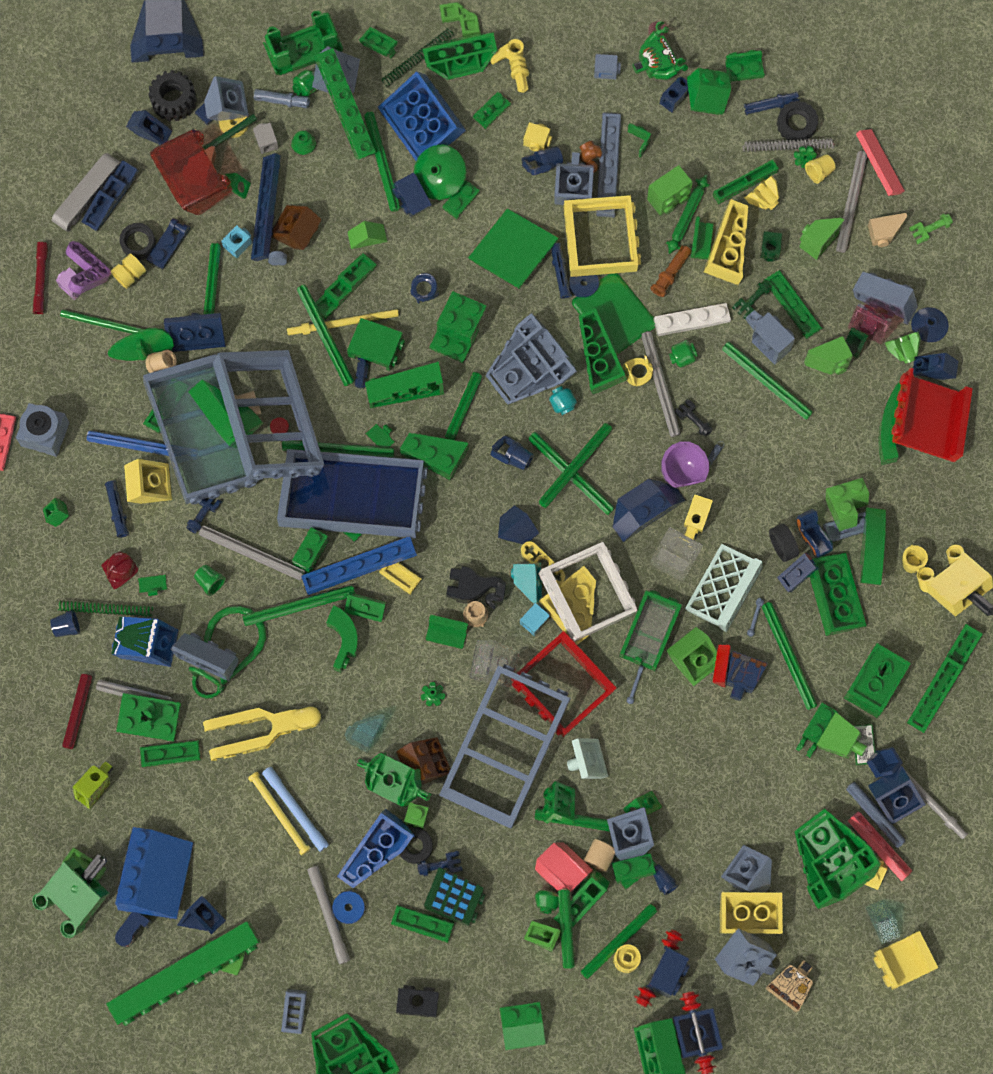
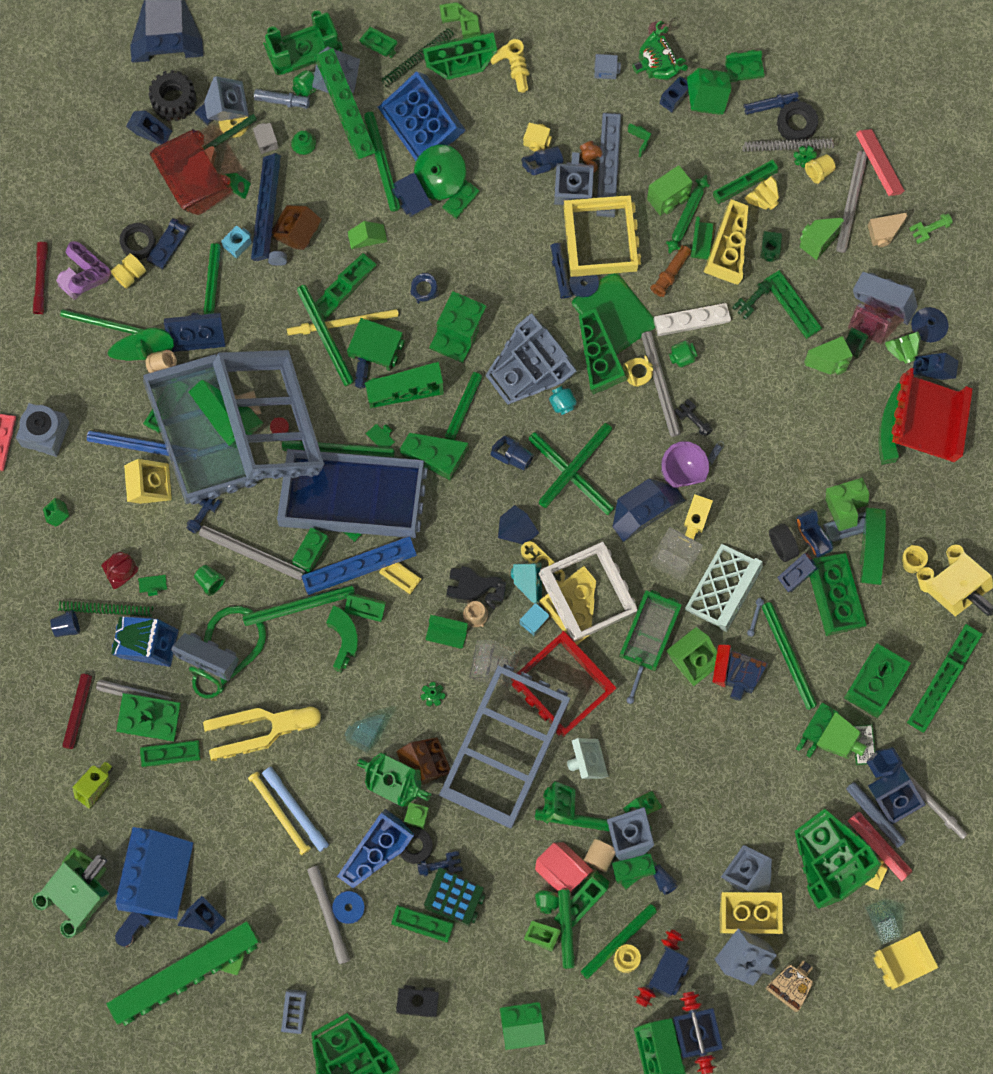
(85, 192): light grey beam -> none
(110, 196): dark blue slope -> none
(118, 515): dark blue pin -> none
(491, 110): green plate -> none
(513, 248): green piece -> none
(767, 380): green axle -> none
(770, 336): sand blue hinge -> none

